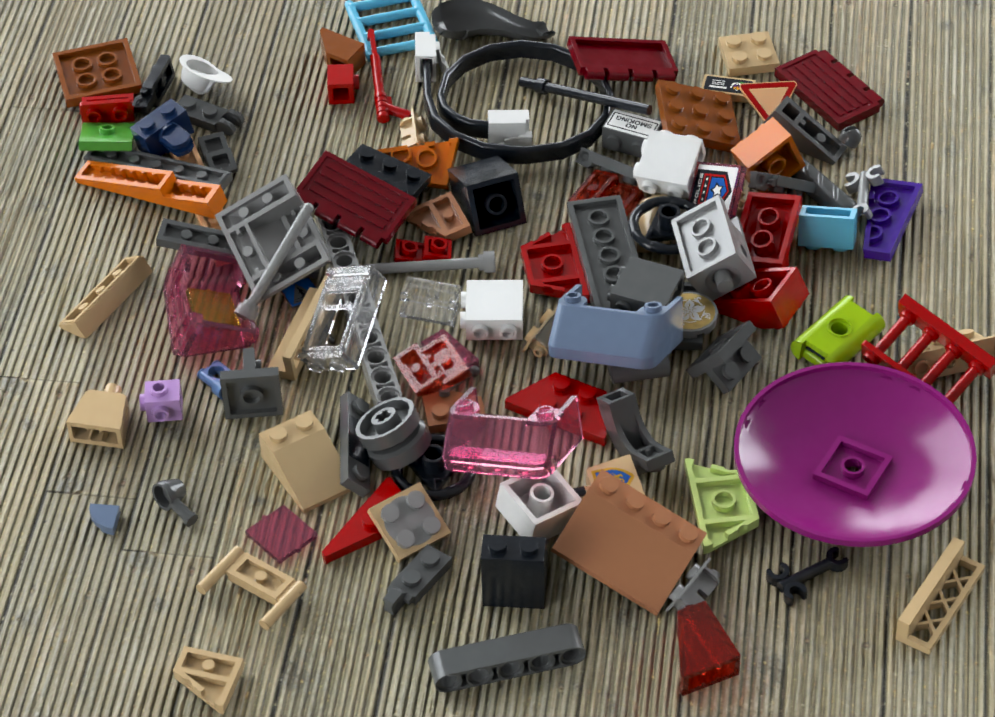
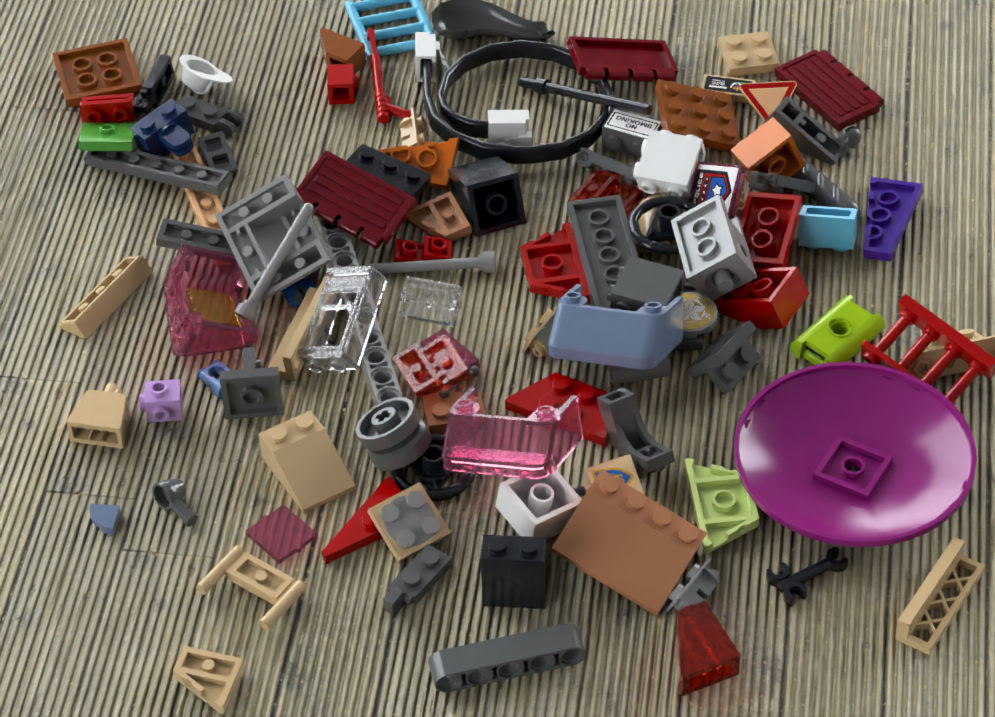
(154, 186): orange slope -> none
(353, 456): dark grey plate -> none
(492, 310): white brick -> none
(861, 185): light grey bar -> none

